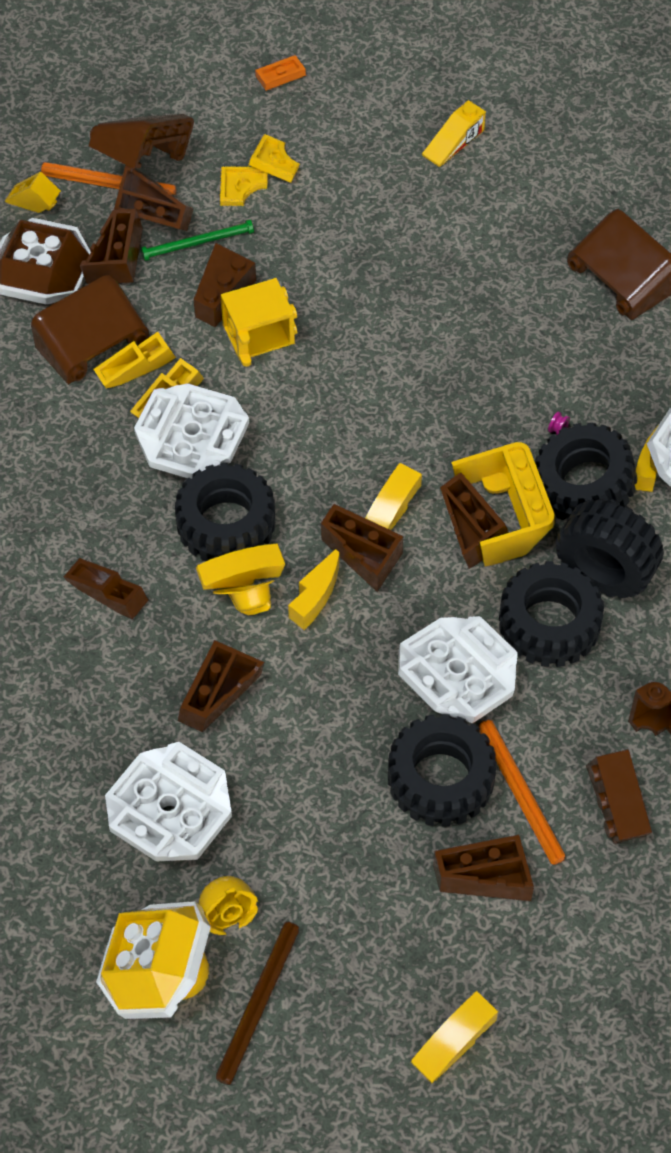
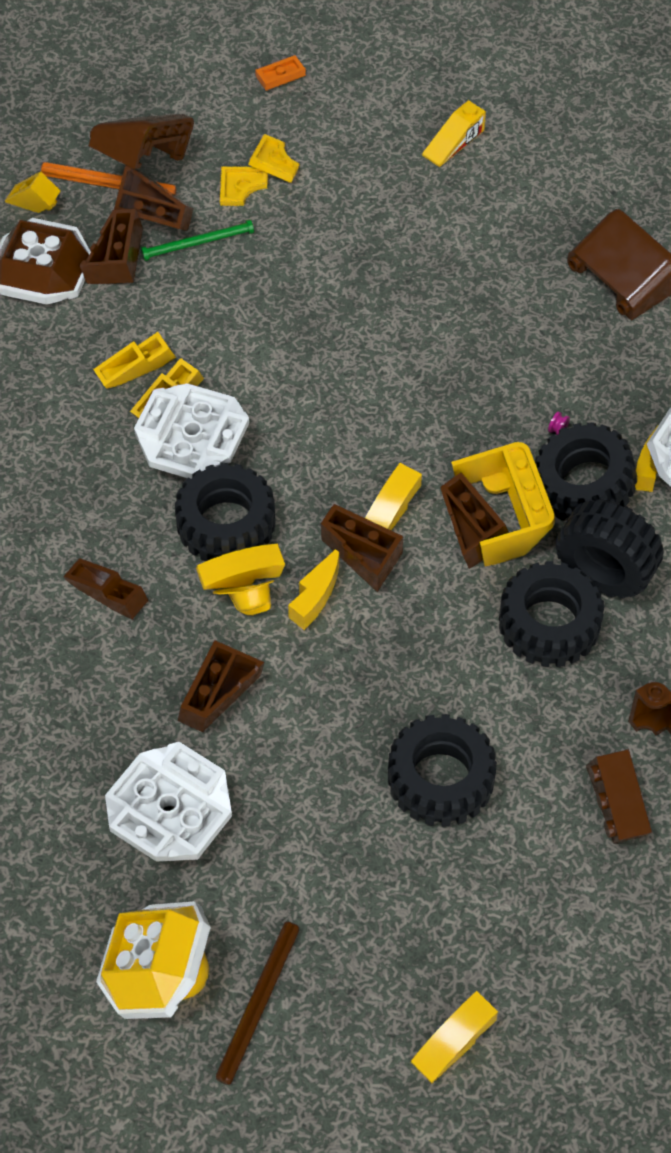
(86, 326): reddish brown windscreen -> none
(223, 273): reddish brown wedge -> none
(228, 902): yellow cylinder -> none
(258, 319): yellow container -> none
(459, 667): white piece -> none
(485, 869): reddish brown wedge -> none
(523, 794): orange axle -> none

